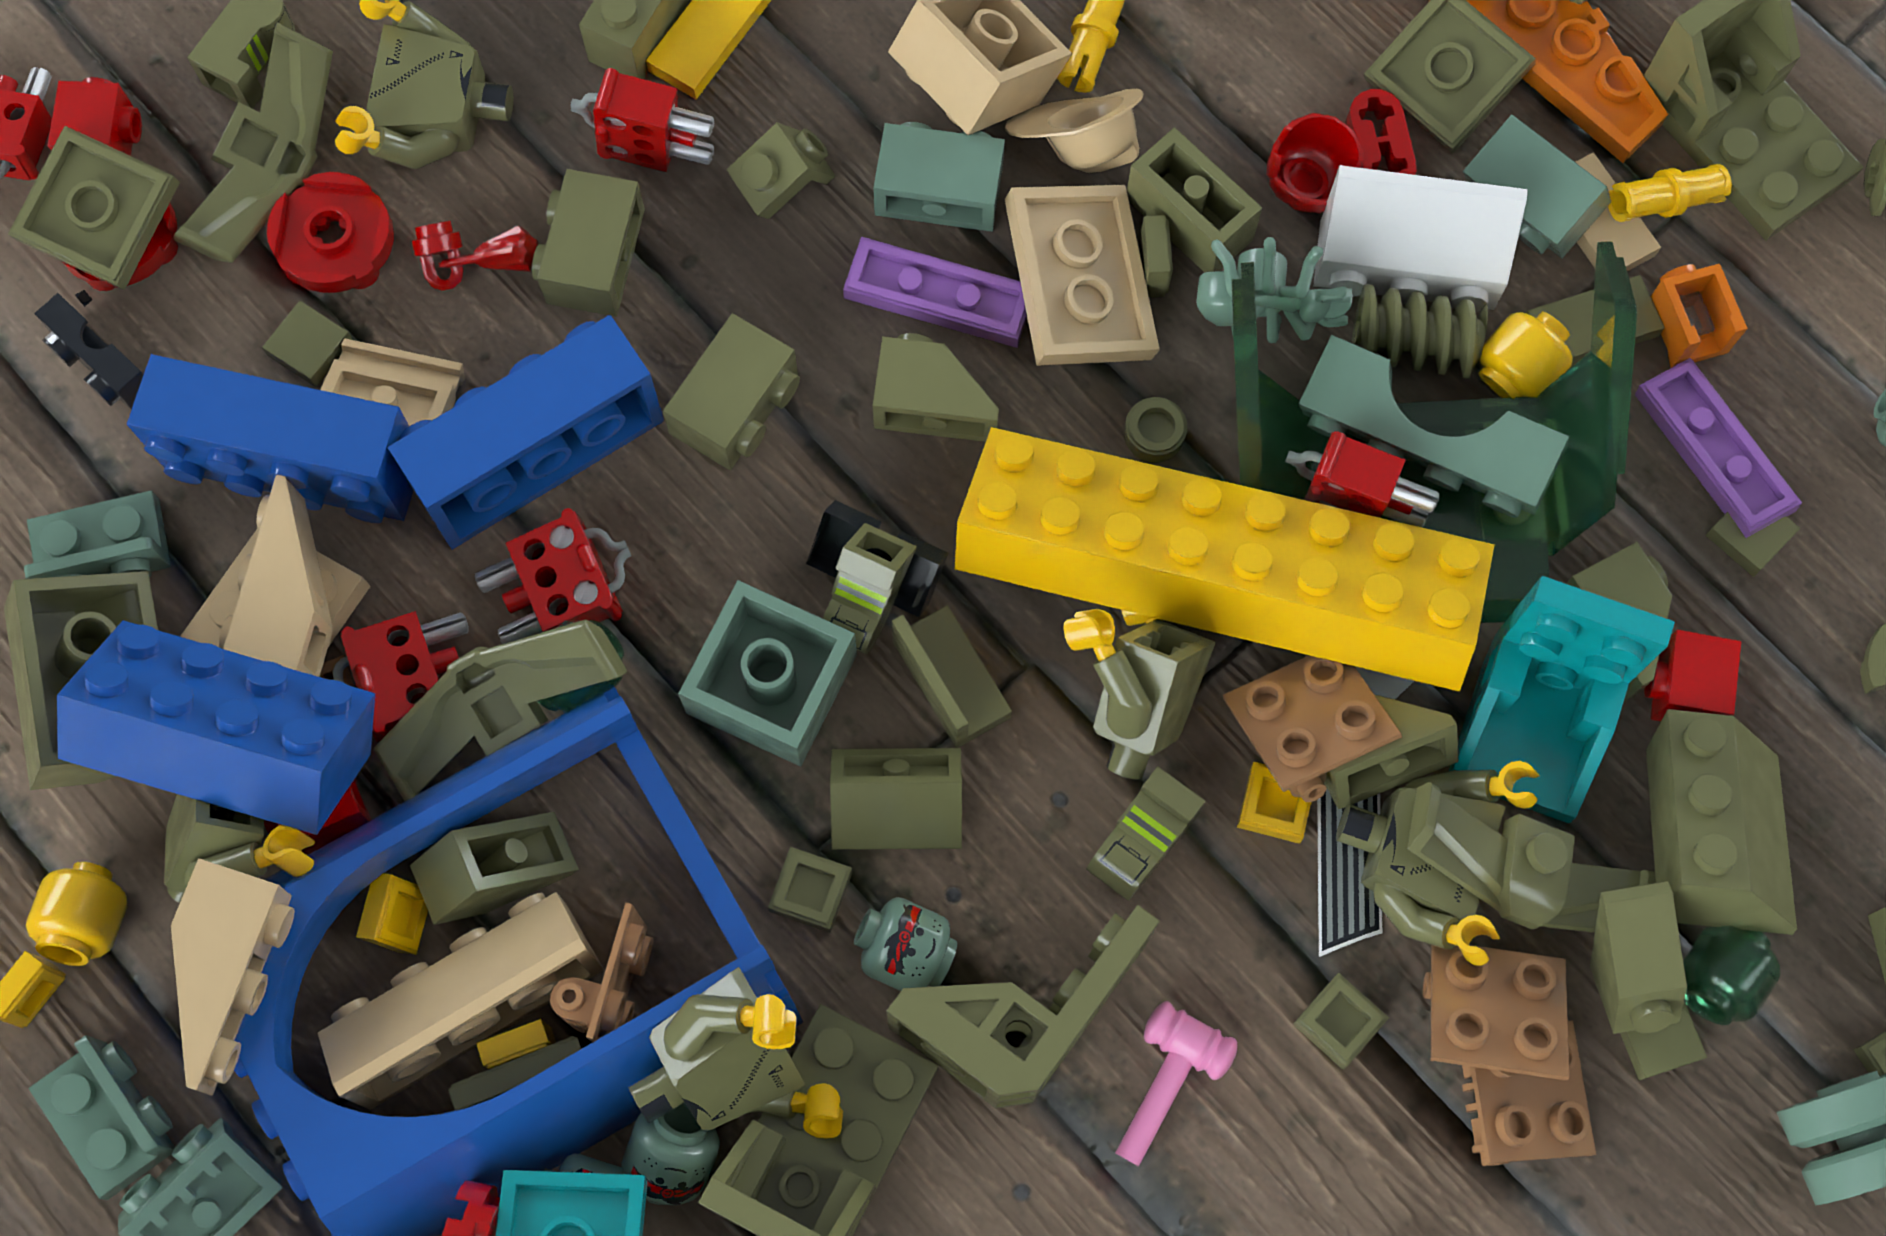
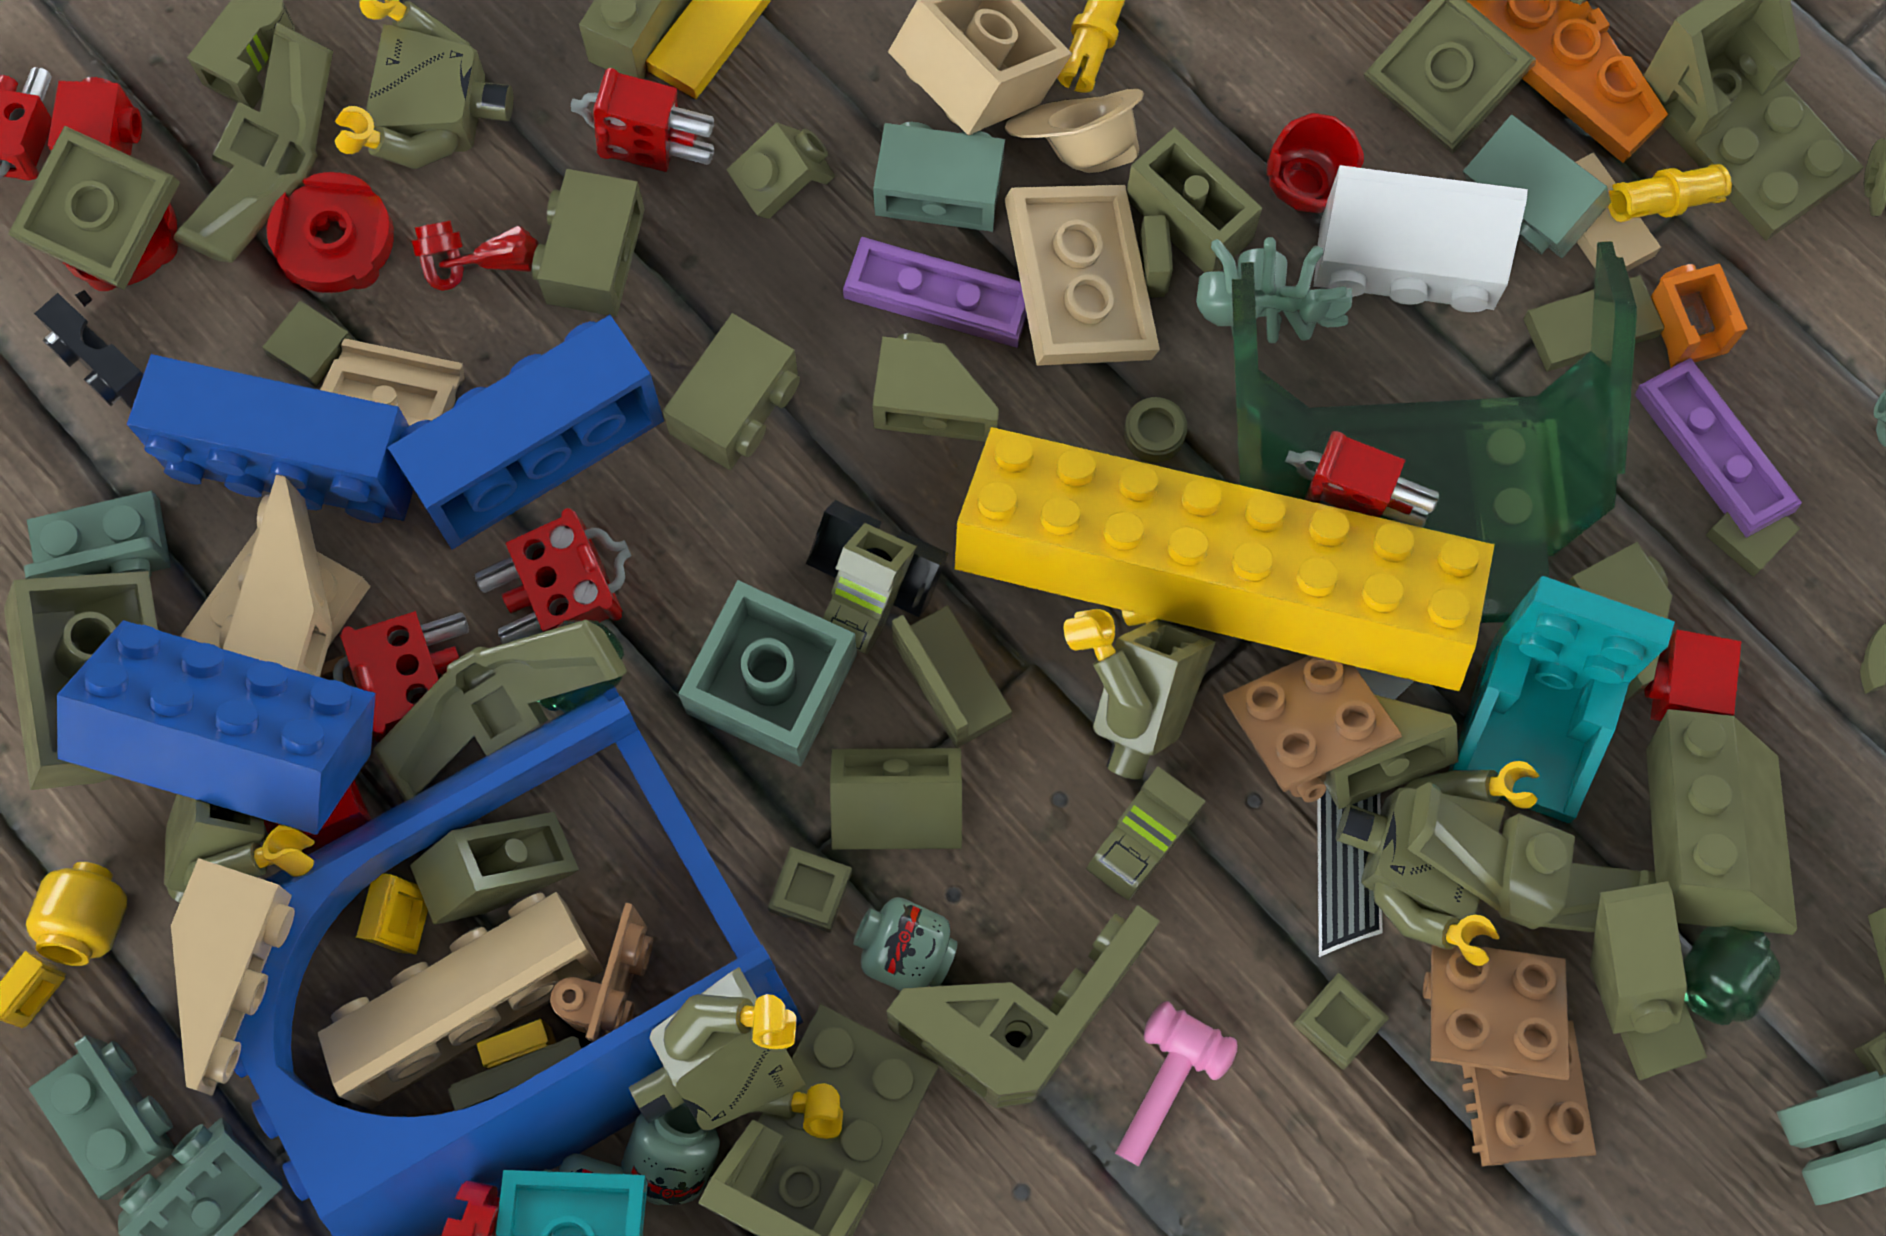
(1270, 809): yellow tile -> none
(1394, 135): red beam -> none
(1419, 330): olive piece -> none
(1505, 461): sand green arch -> none
(1525, 355): yellow head -> none

